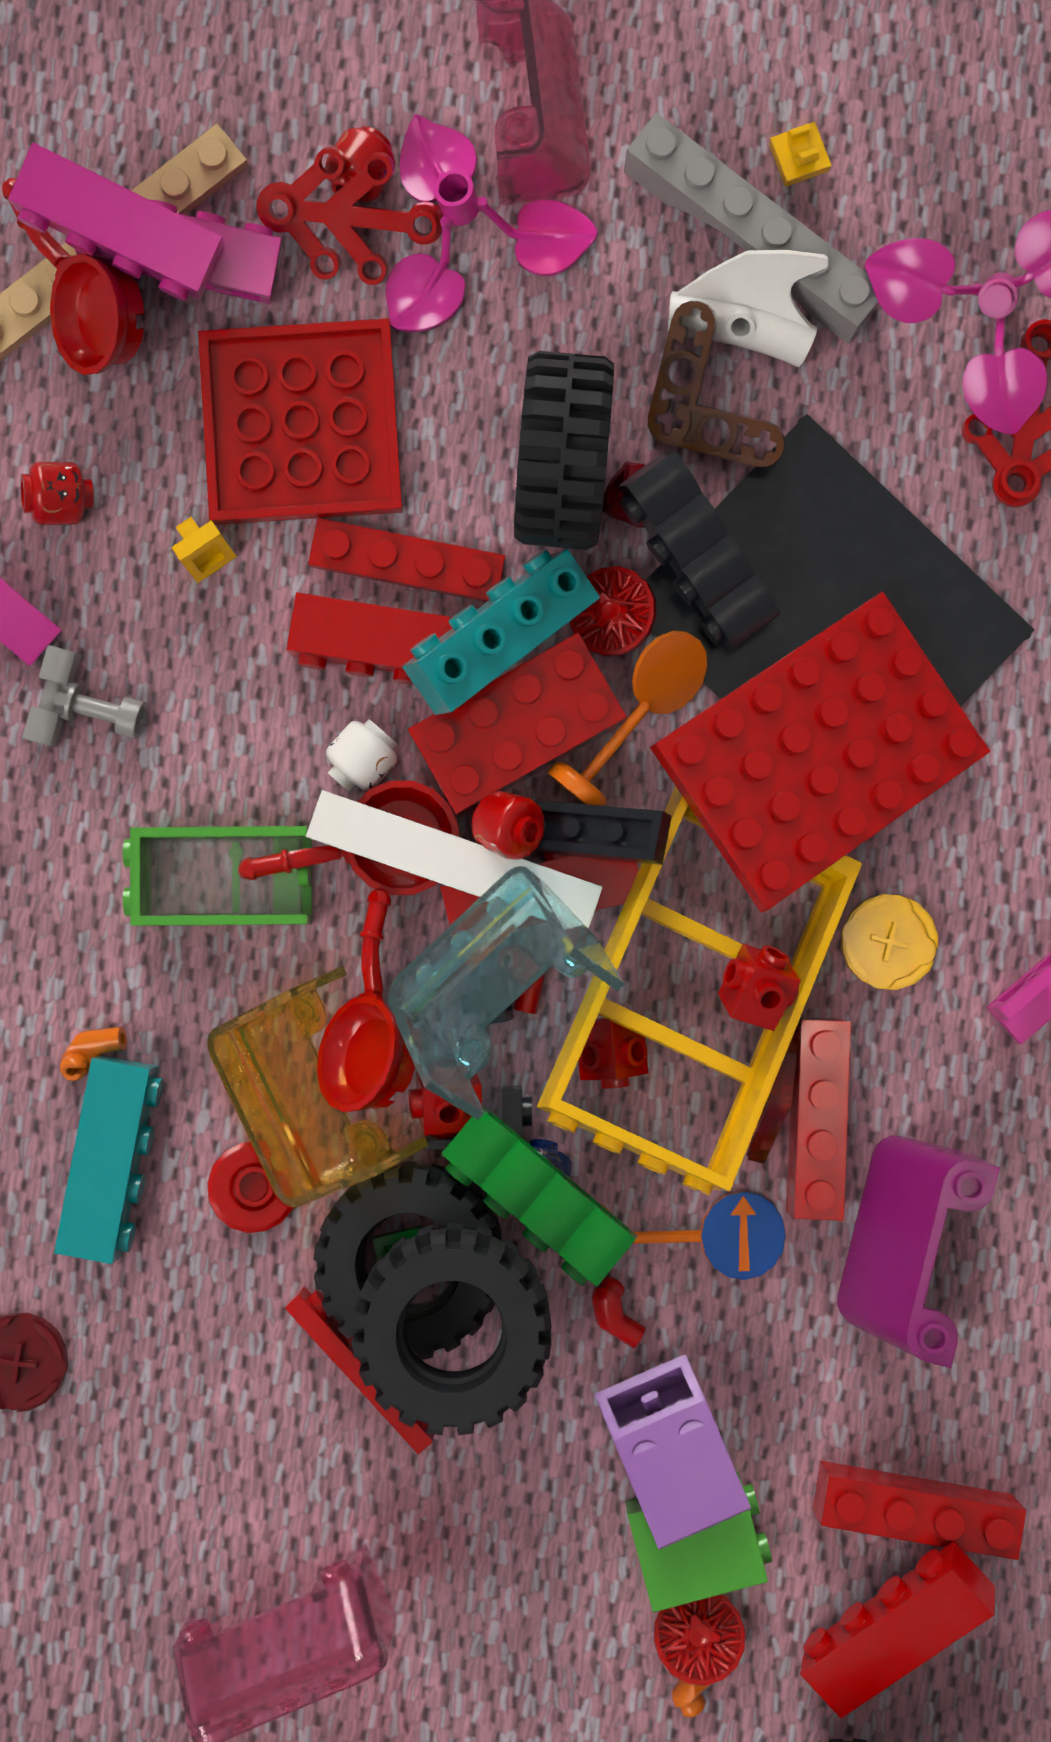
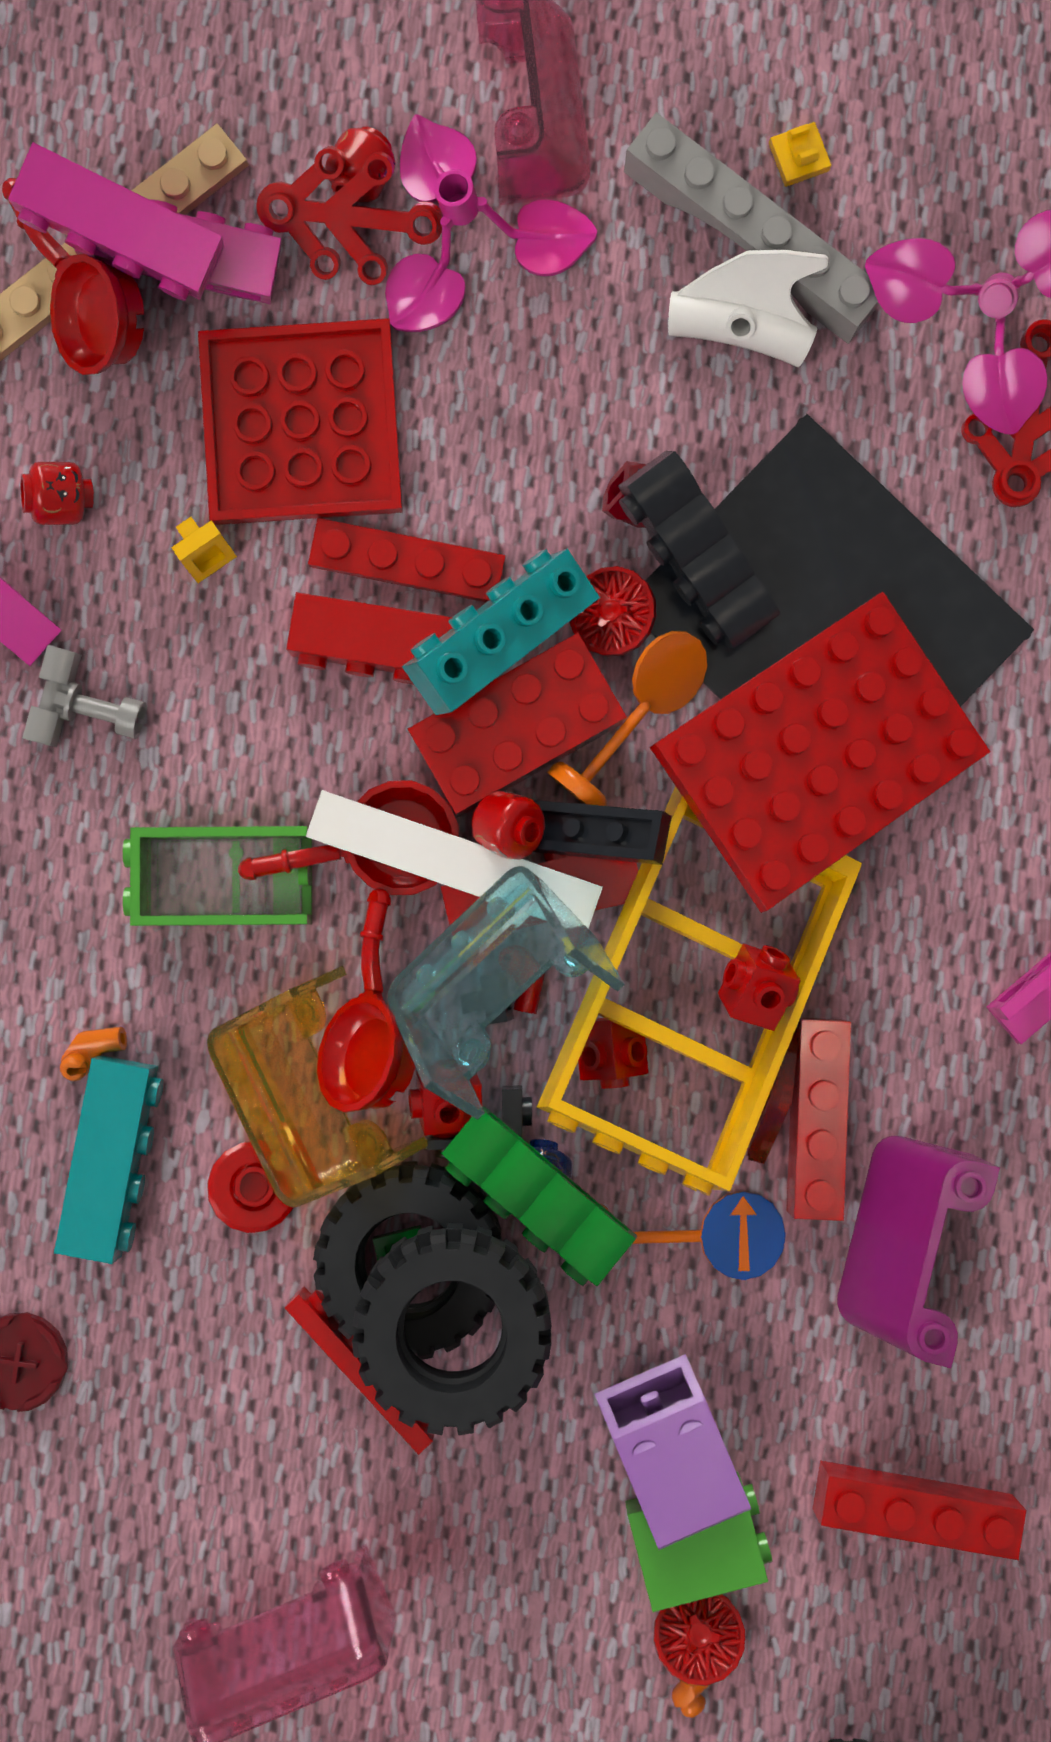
(361, 755): white head -> none
(563, 449): black tyre -> none
(610, 1314): red arm -> none
(696, 415): reddish brown beam -> none
(889, 942): yellow tile -> none
(897, 1629): red brick -> none

